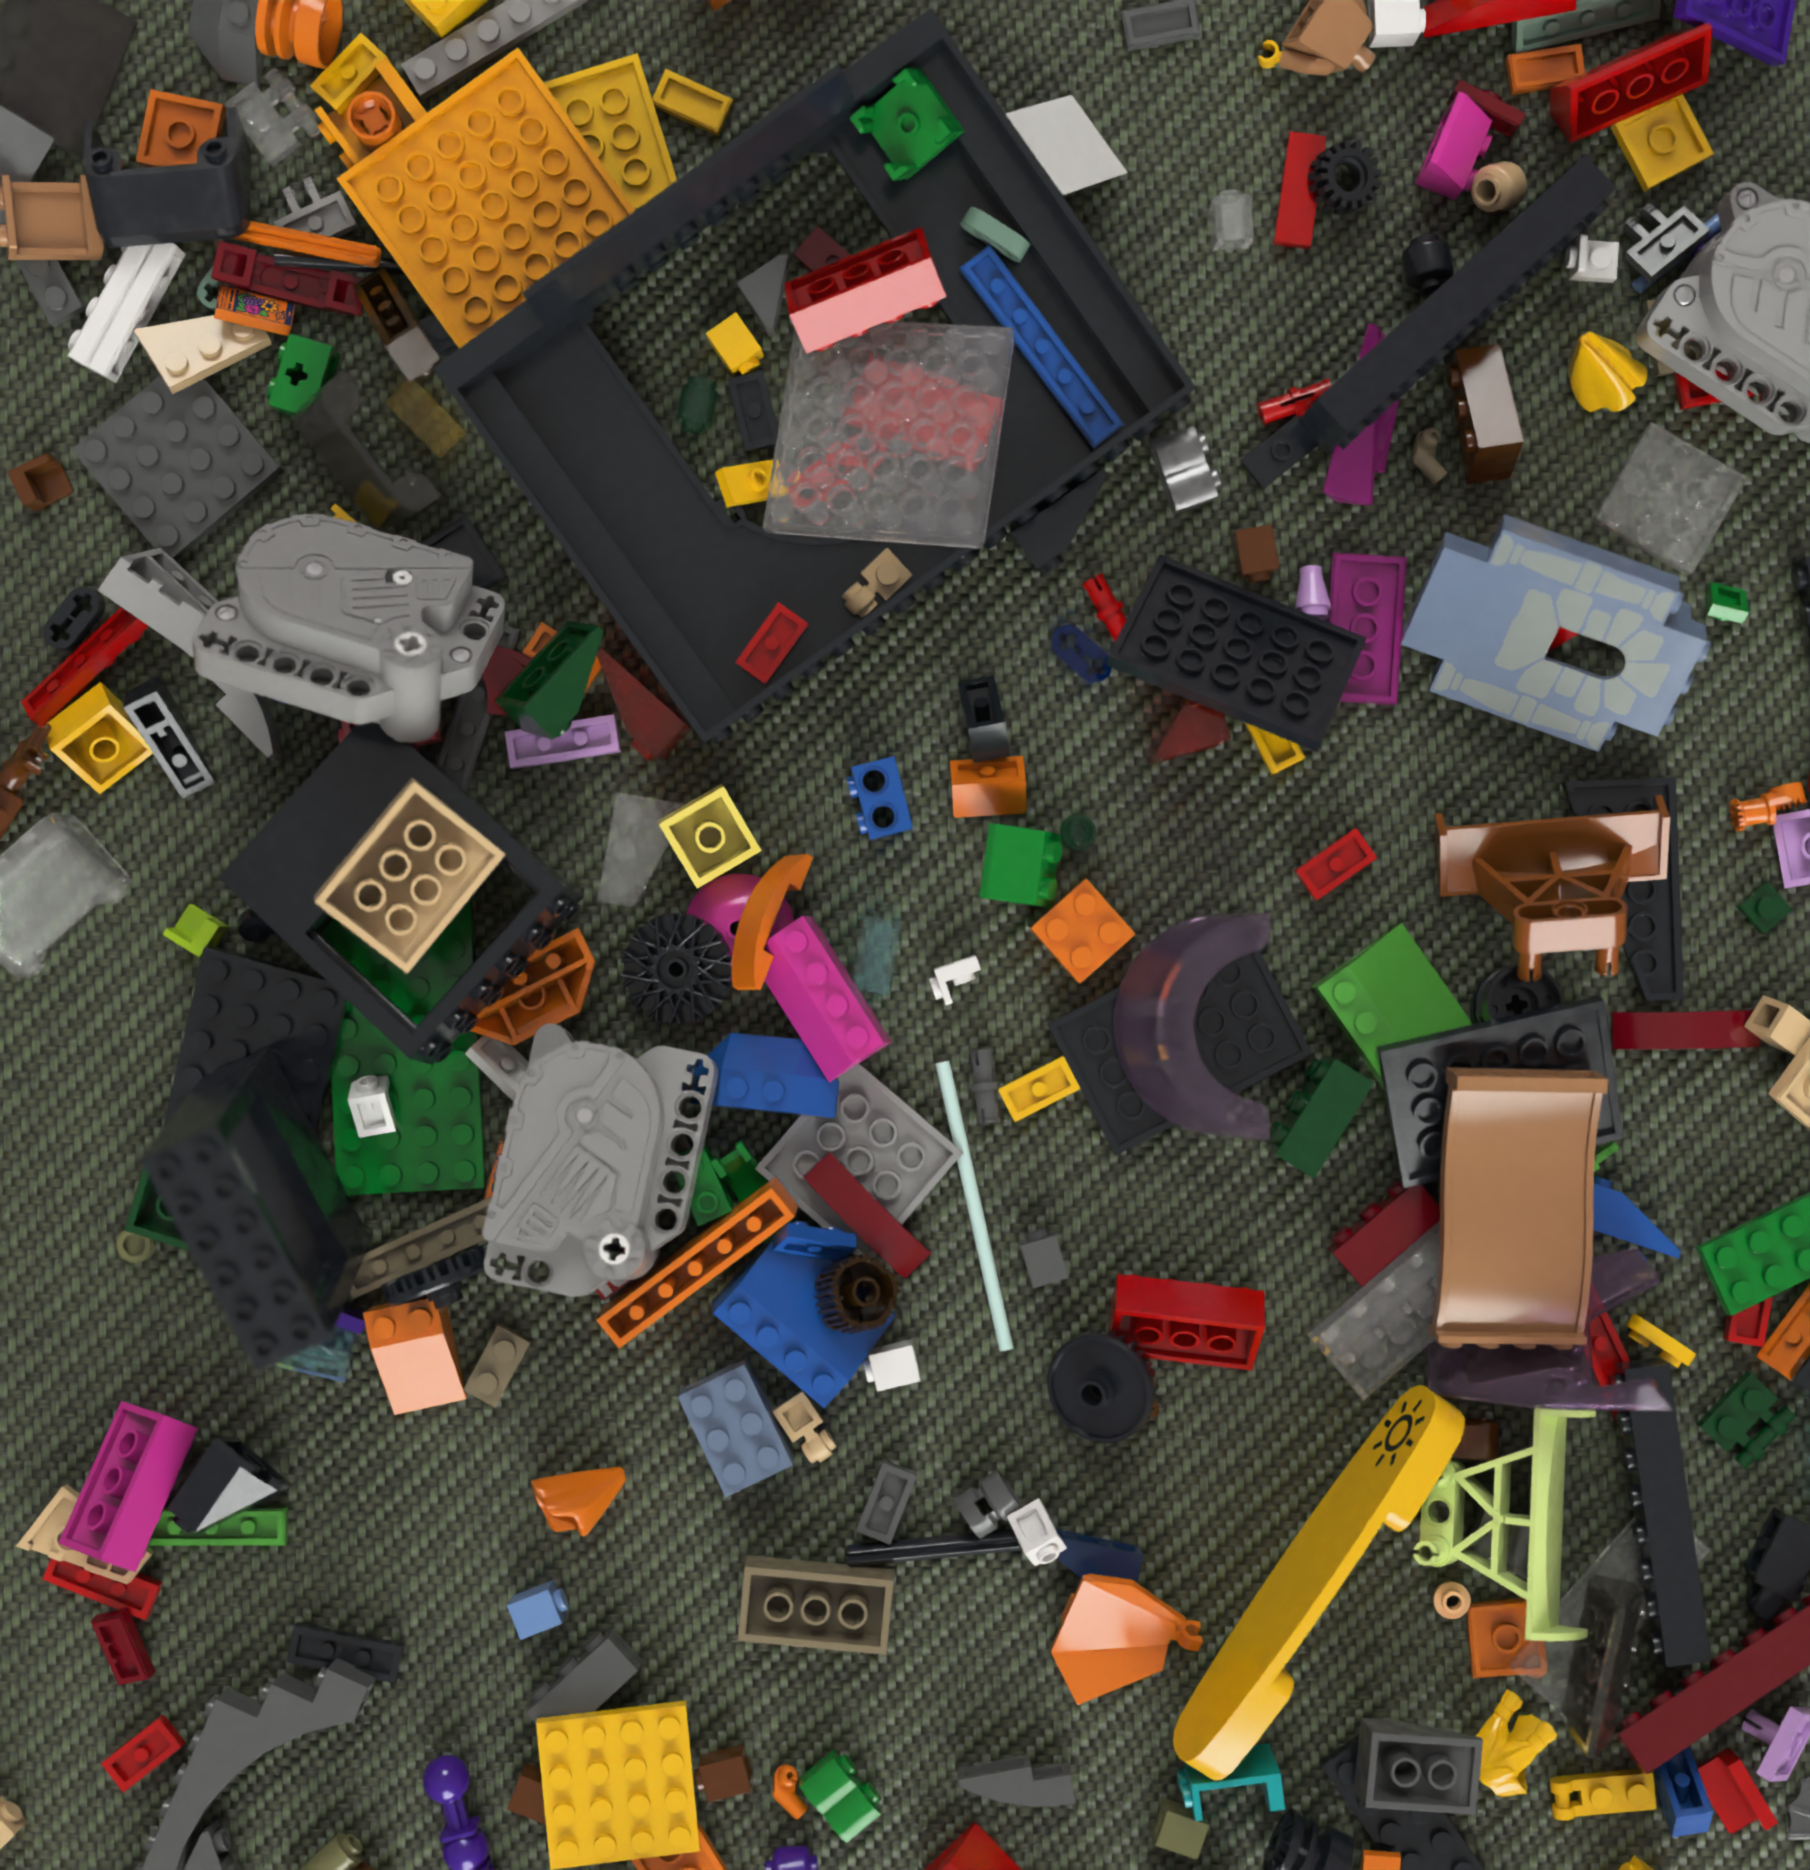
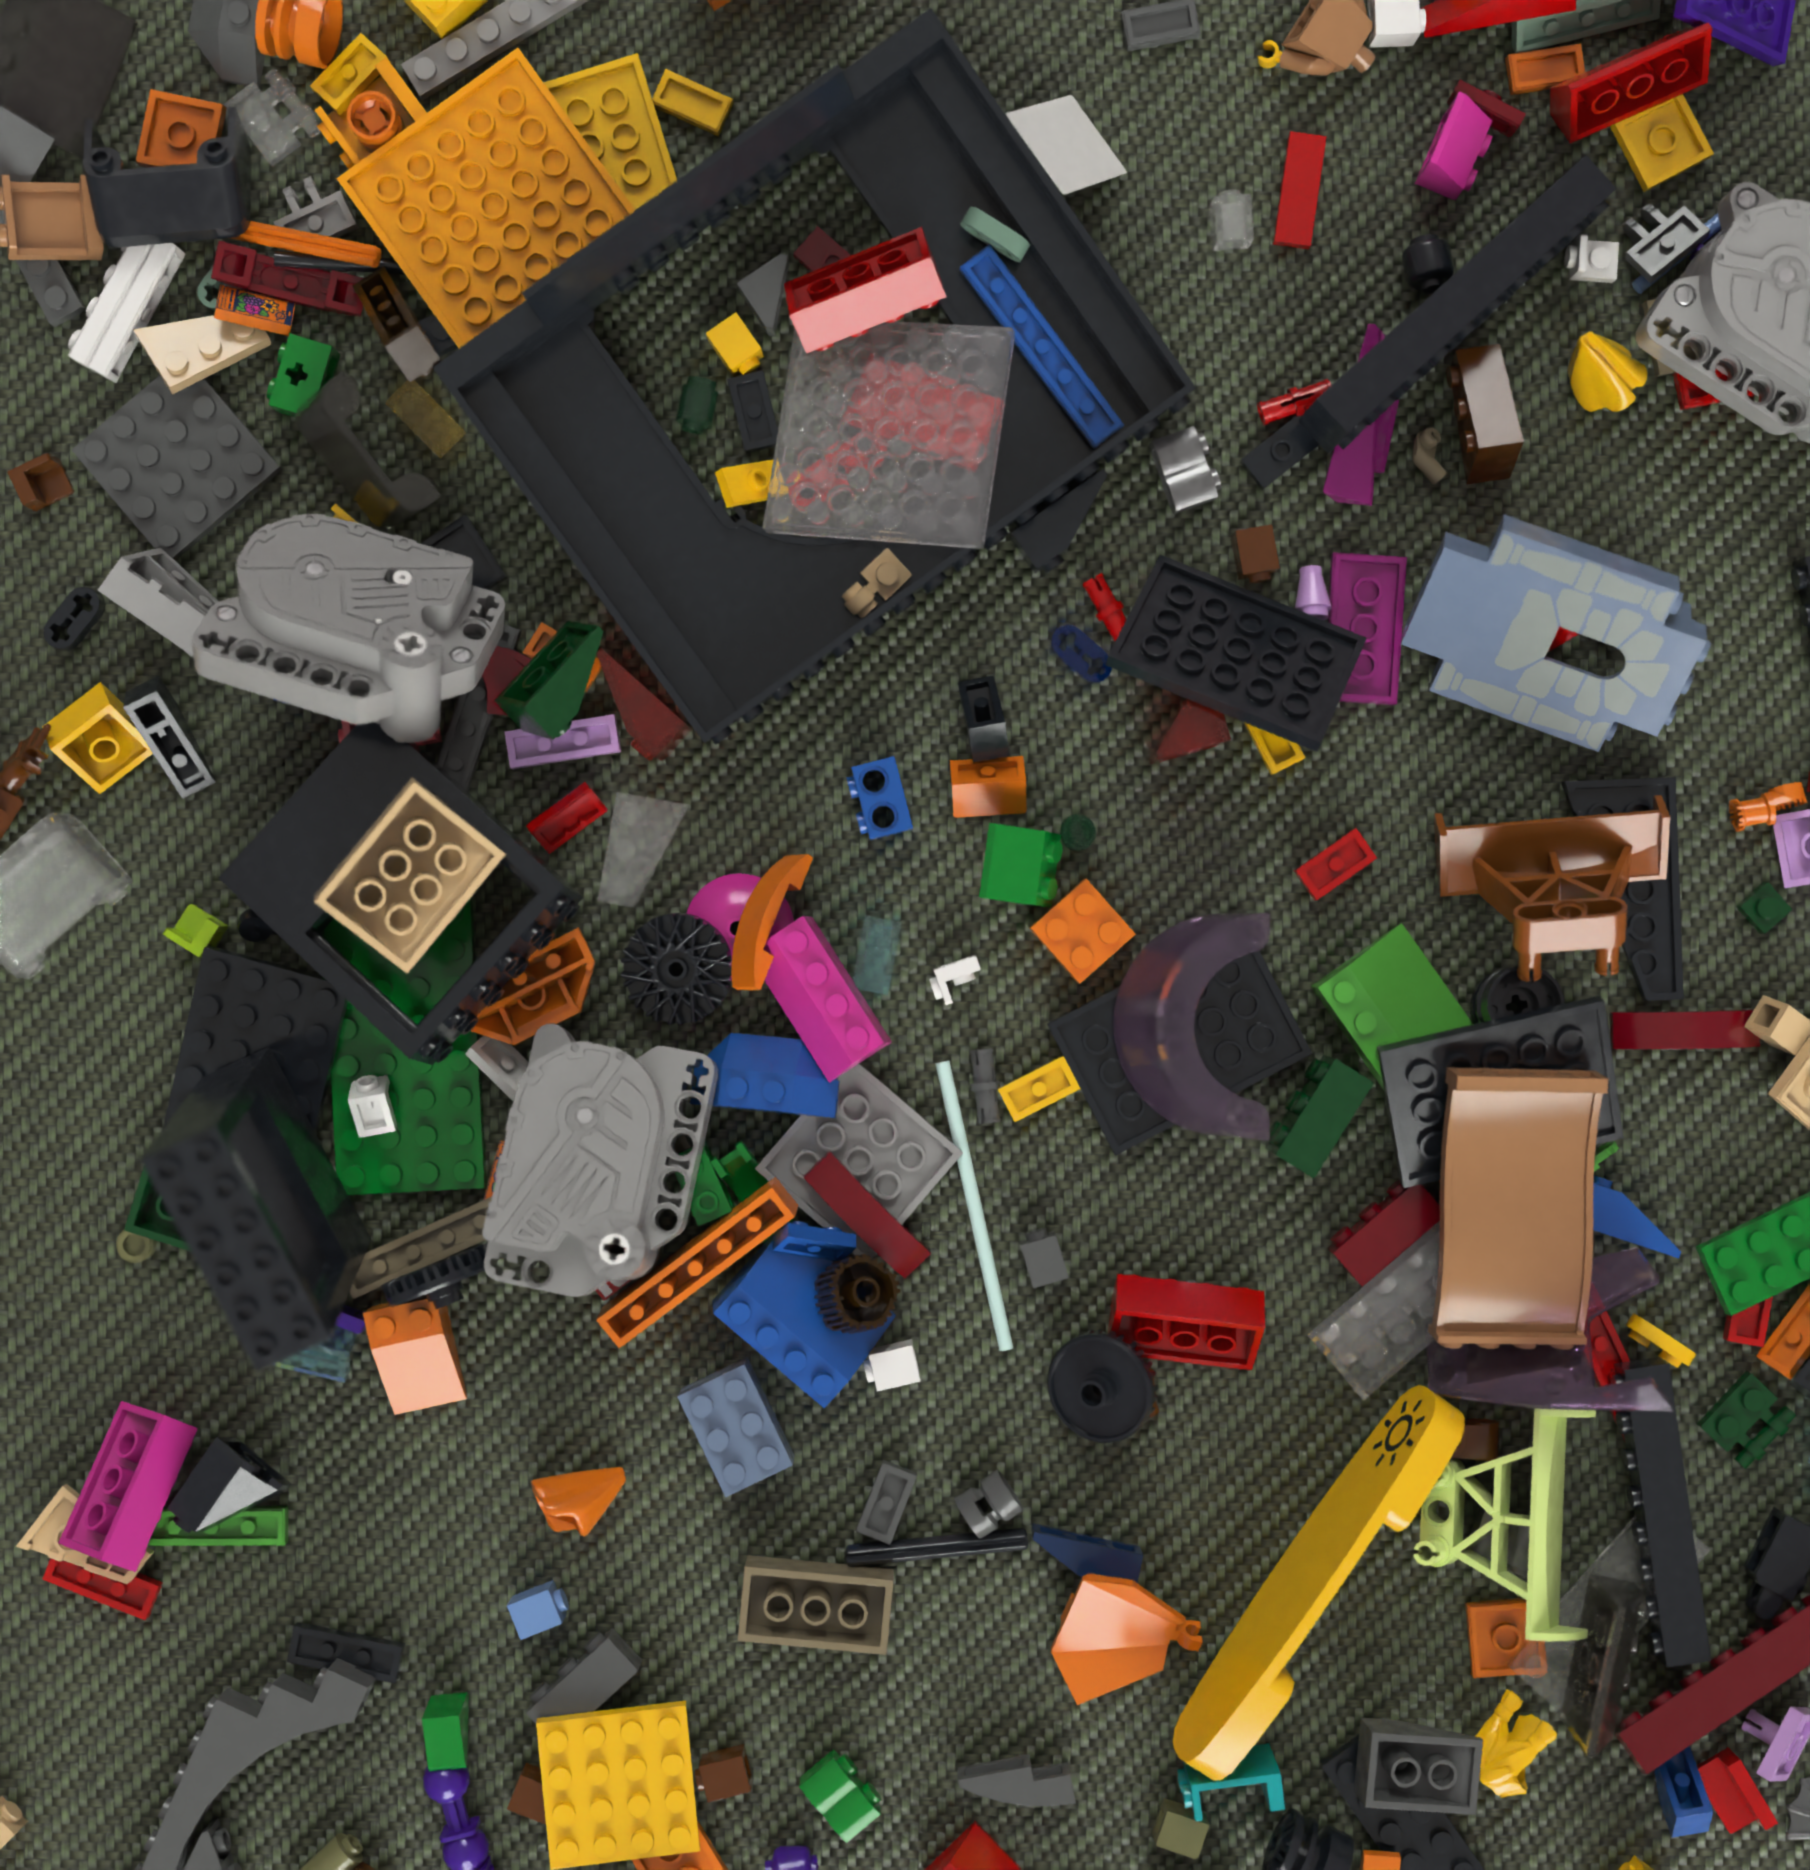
(83, 666): red plate -> none
(123, 1646): dark red plate -> none
(143, 1753): red plate -> none
(252, 717): light grey slope -> none
(446, 1731): none -> green slope
(497, 1365): dark tan plate -> none
(567, 817): none -> red plate
(709, 835): light yellow brick -> none
(772, 643): red plate -> none
(784, 1791): orange arm -> none
(798, 1419): tan plate -> none
(909, 123): green panel -> none
(1036, 1533): white bracket -> none
(1361, 168): black tyre -> none
(1449, 1589): light nougat plate -> none
(1499, 187): tan head -> none
(1602, 1793): yellow plate -> none
(1669, 499): clear plate -> none
(1726, 603): green plate -> none

